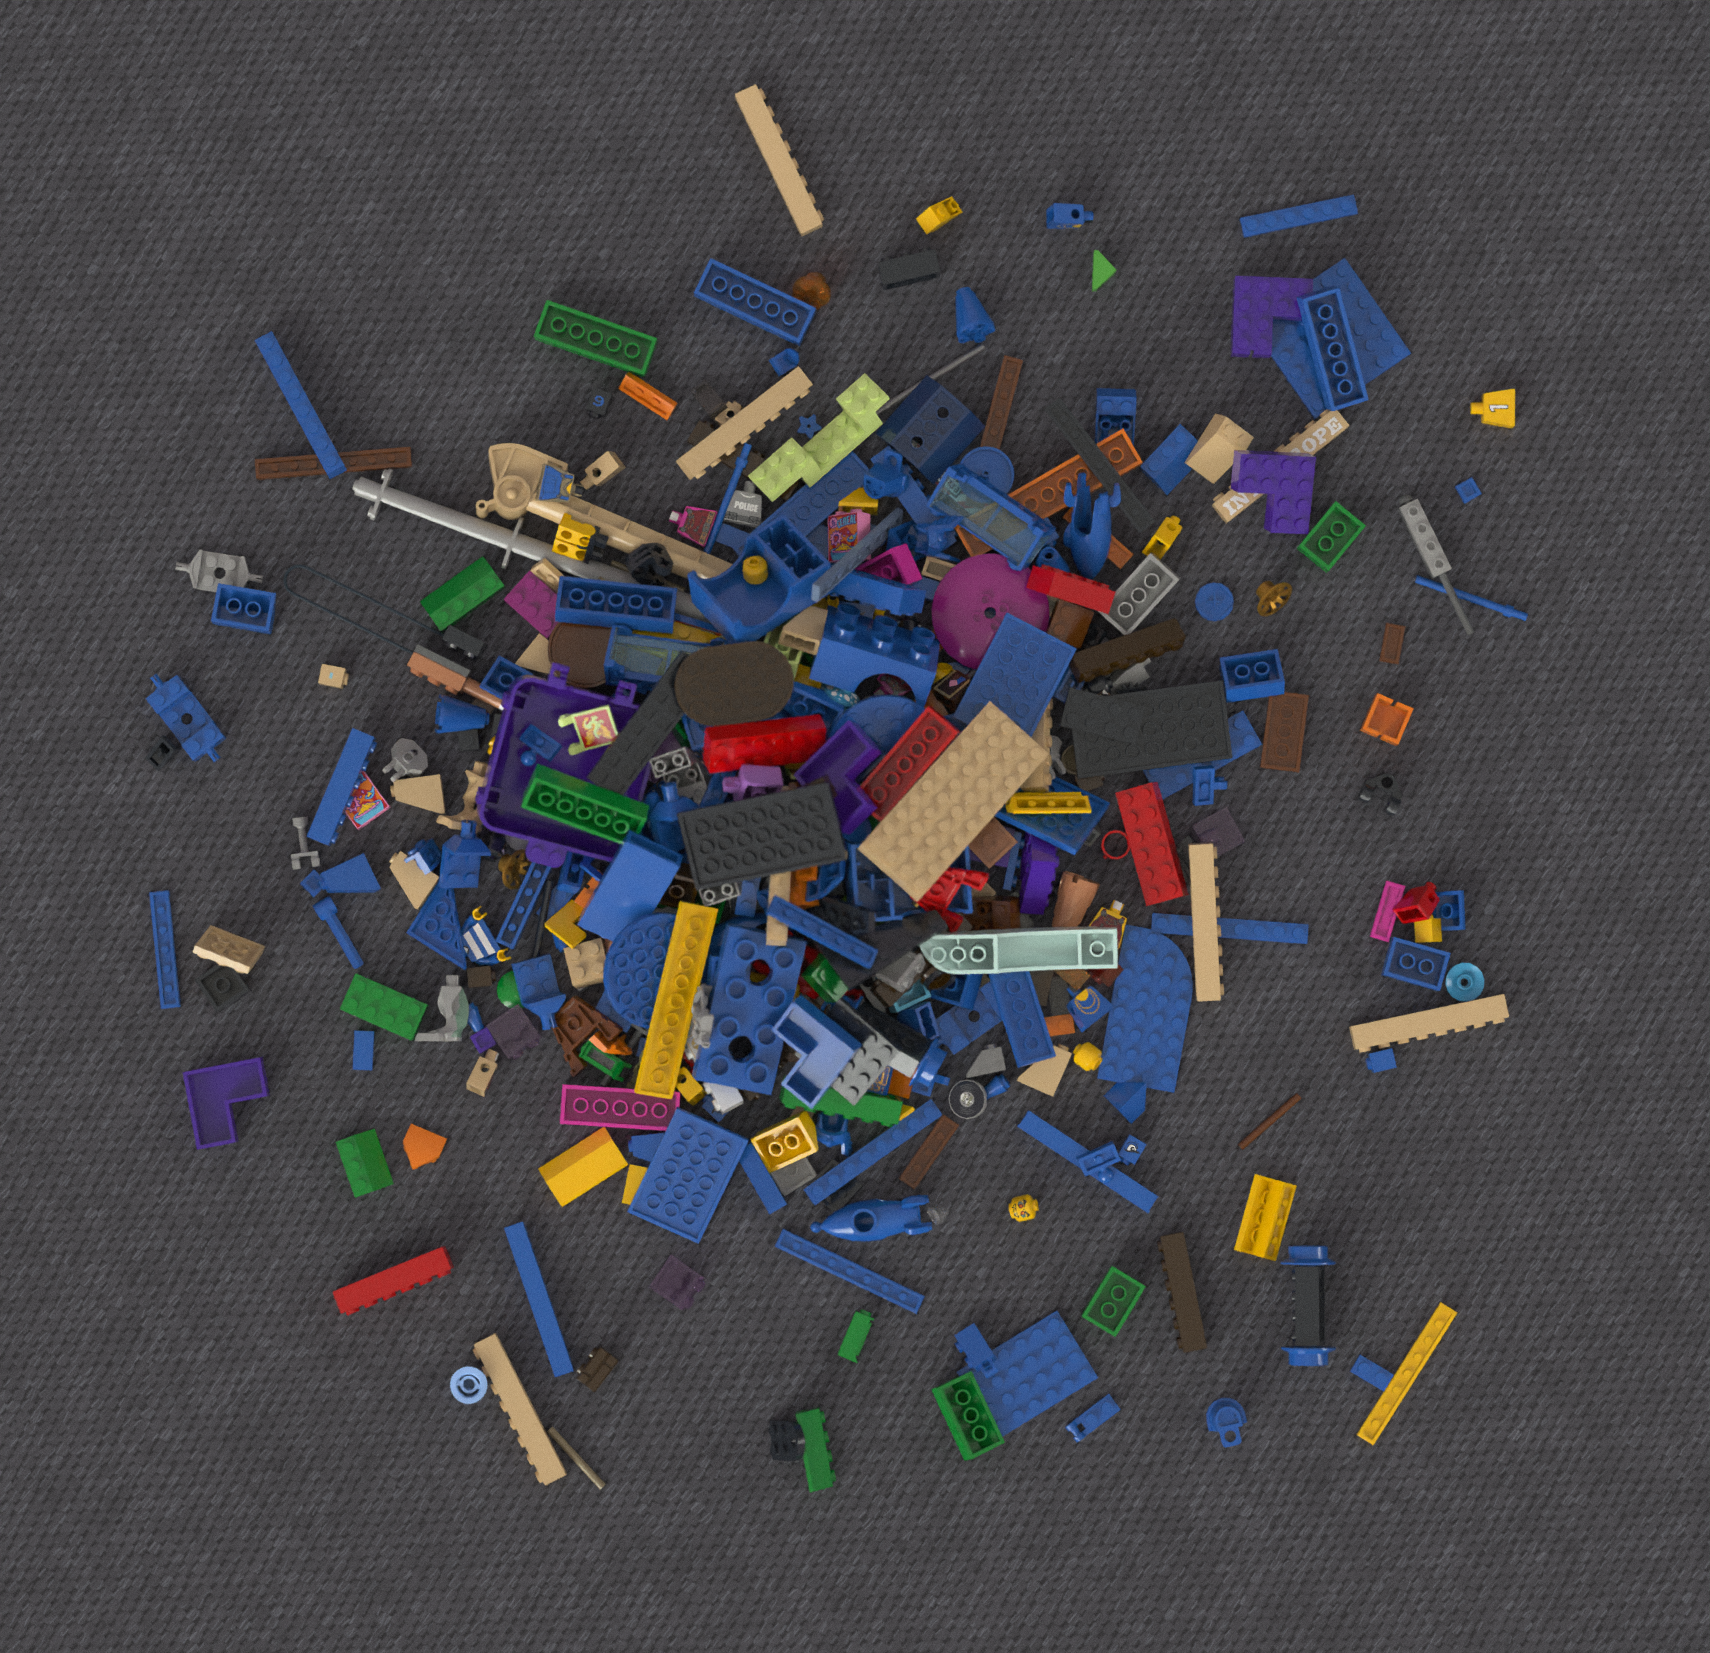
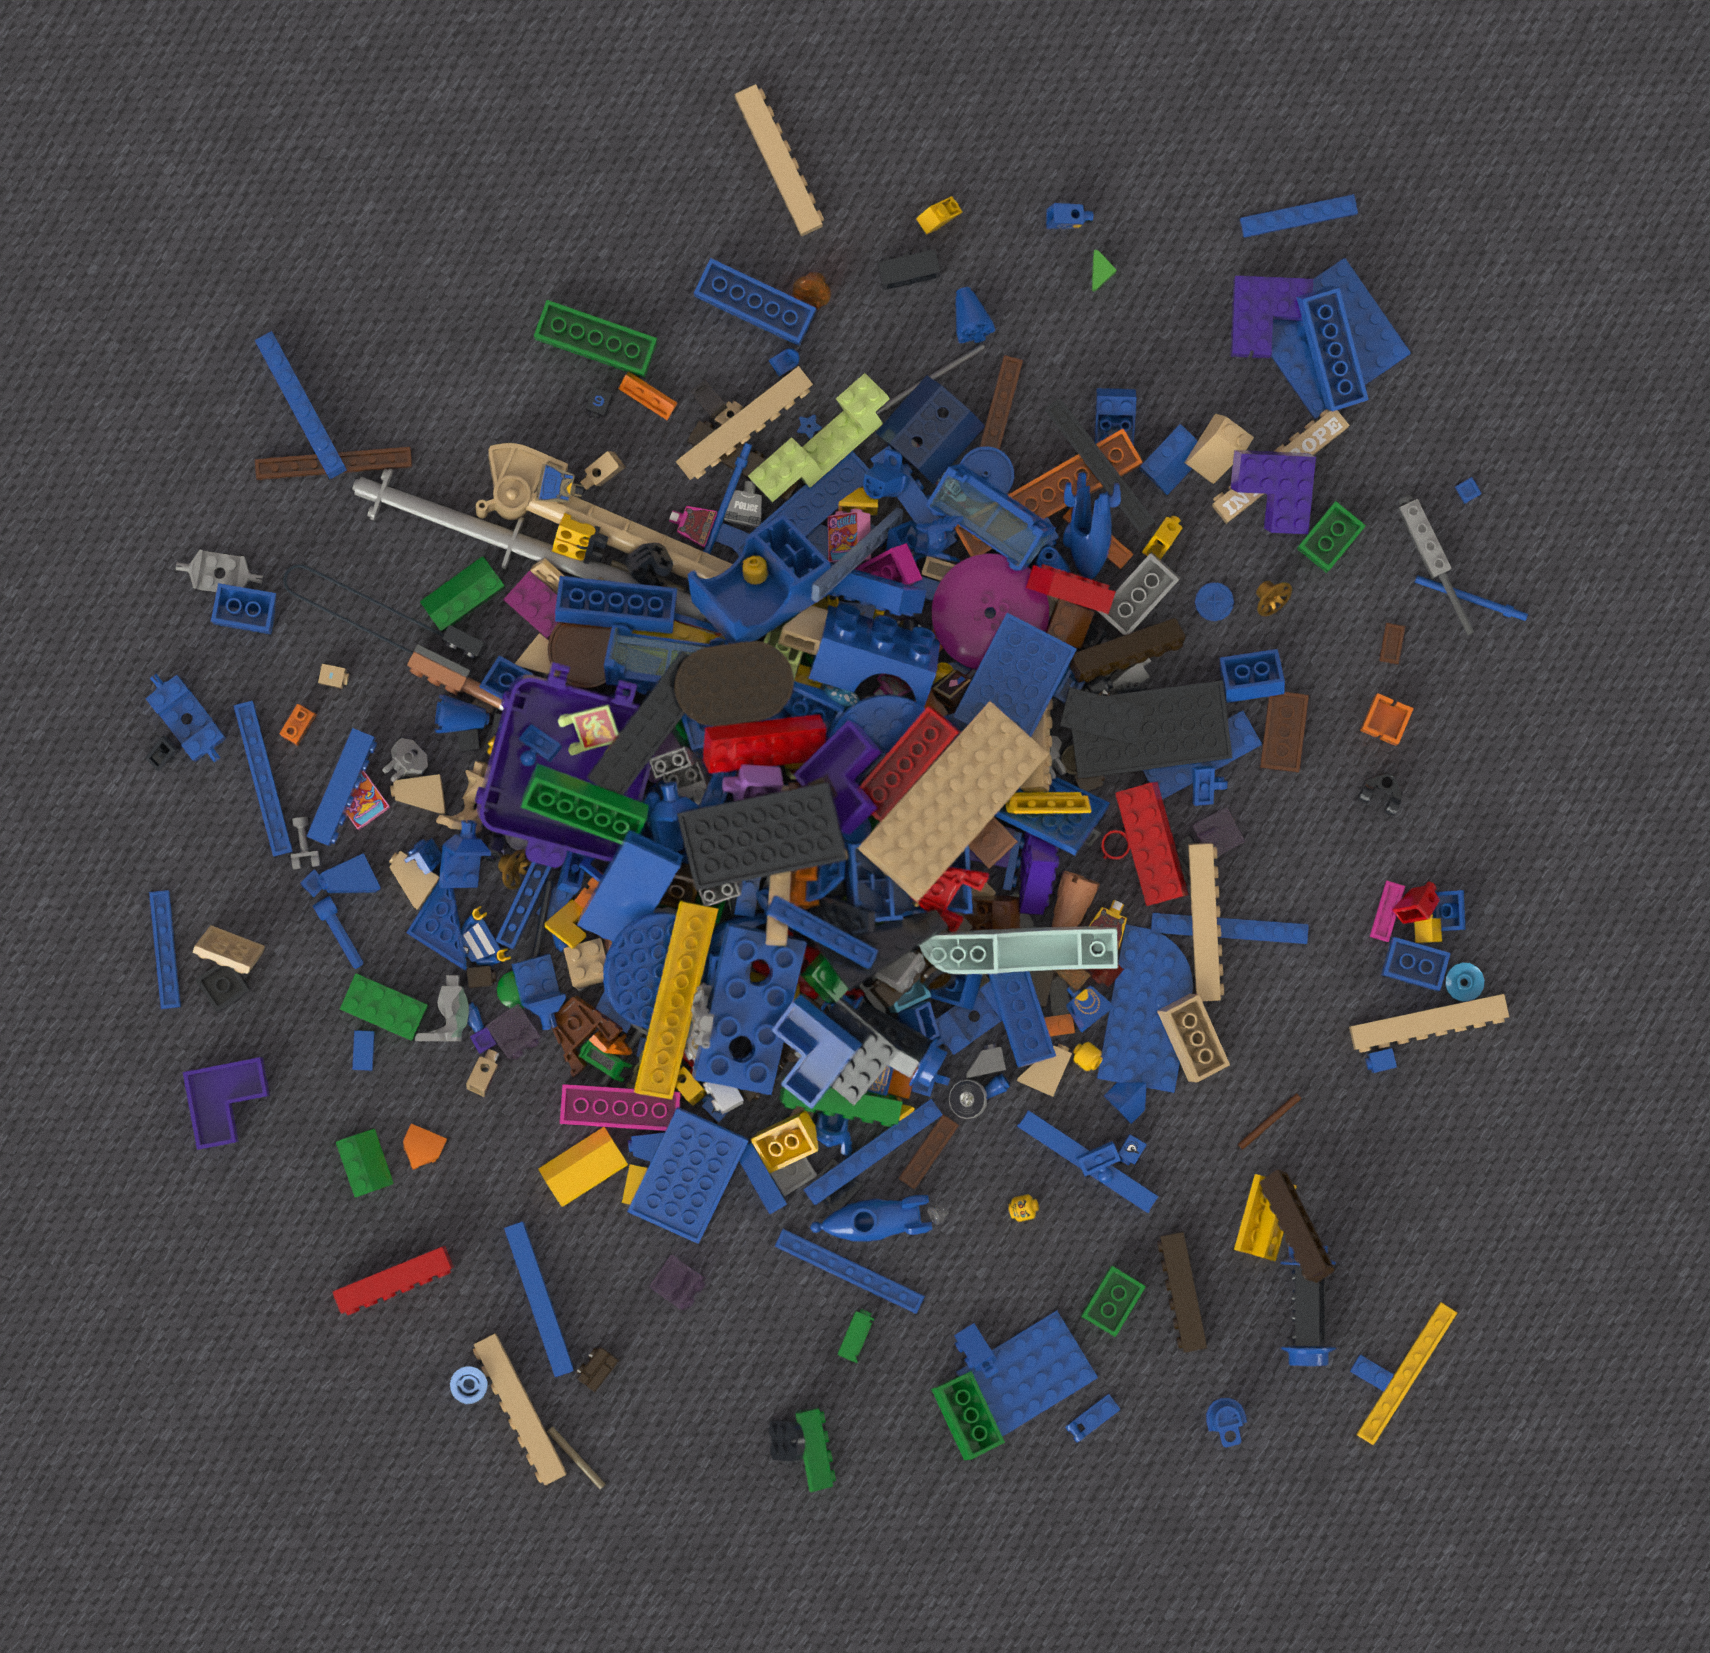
(263, 778): none -> blue plate
(297, 723): none -> orange hips
(1193, 1037): none -> tan brick
(1297, 1226): none -> dark brown brick
(1496, 408): yellow torso -> none

